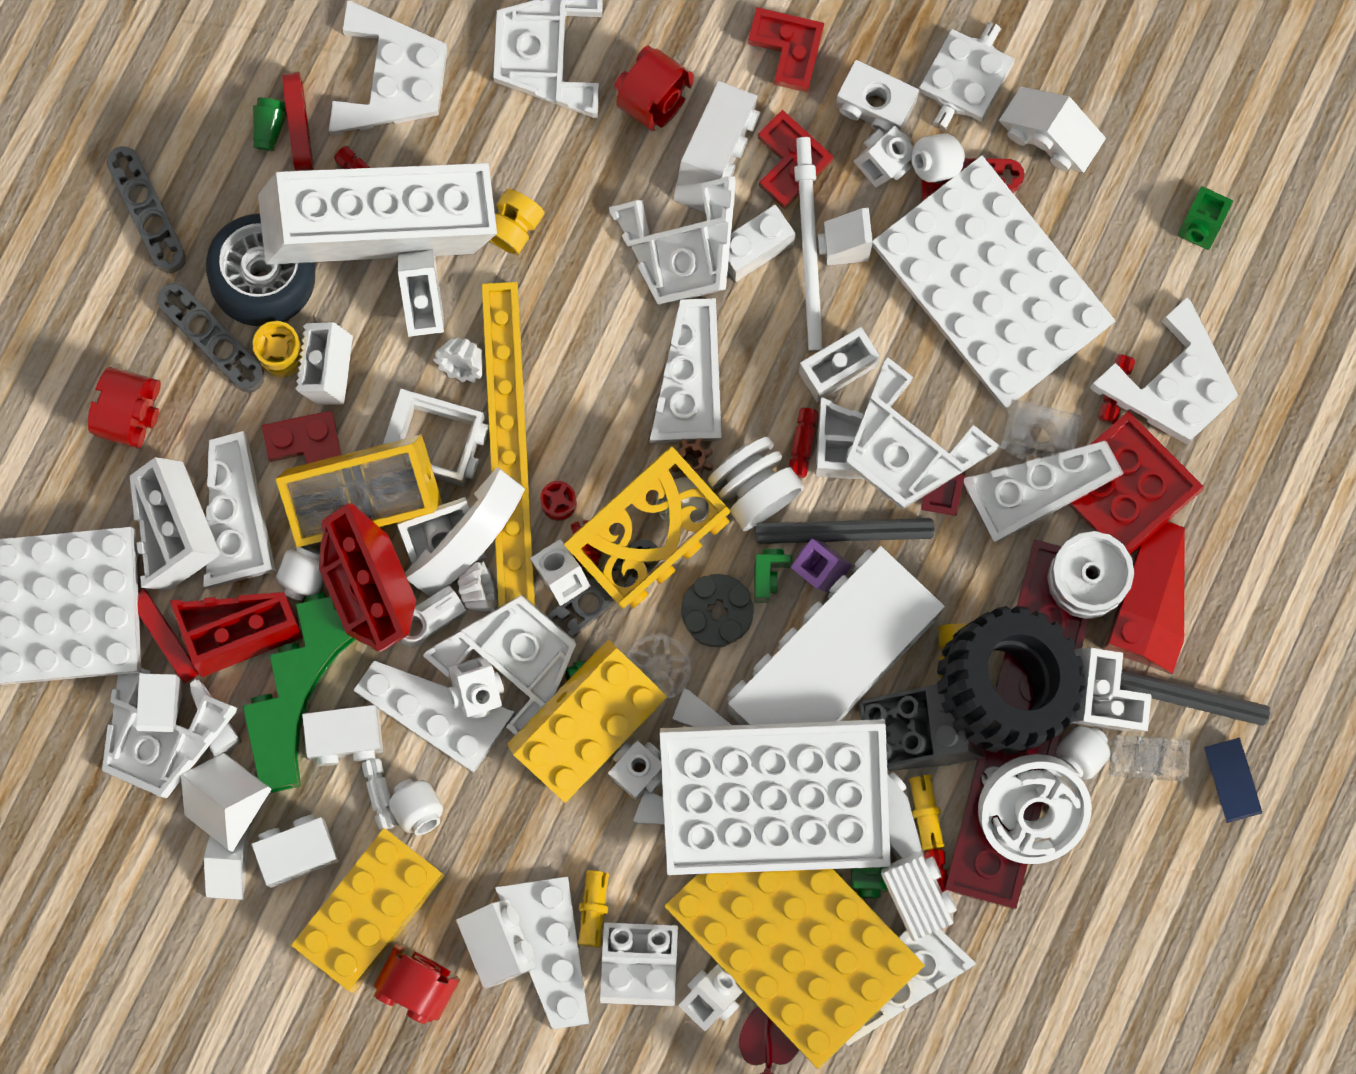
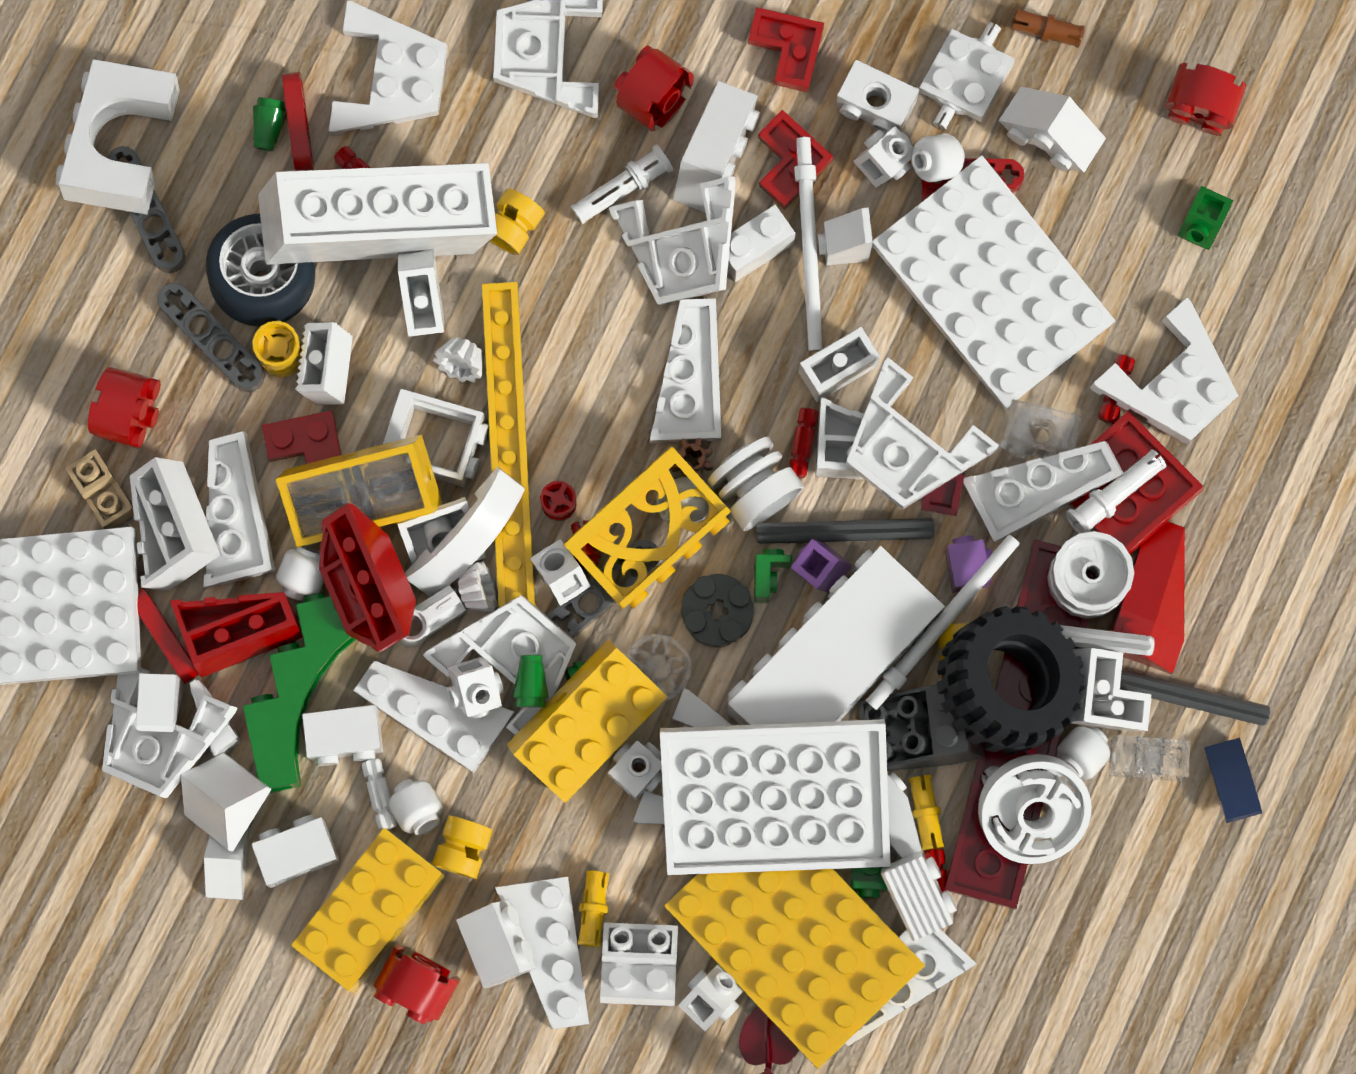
(100, 490): none -> tan slope
(110, 93): none -> white arch
(462, 847): none -> yellow wheel
(530, 682): none -> green cone
(585, 209): none -> white pin
(896, 676): none -> white bar
(964, 560): none -> medium lavender brick
(1047, 27): none -> dark orange pin
(1103, 502): none -> white pin
(1110, 640): none -> white axle
(1205, 98): none -> red brick

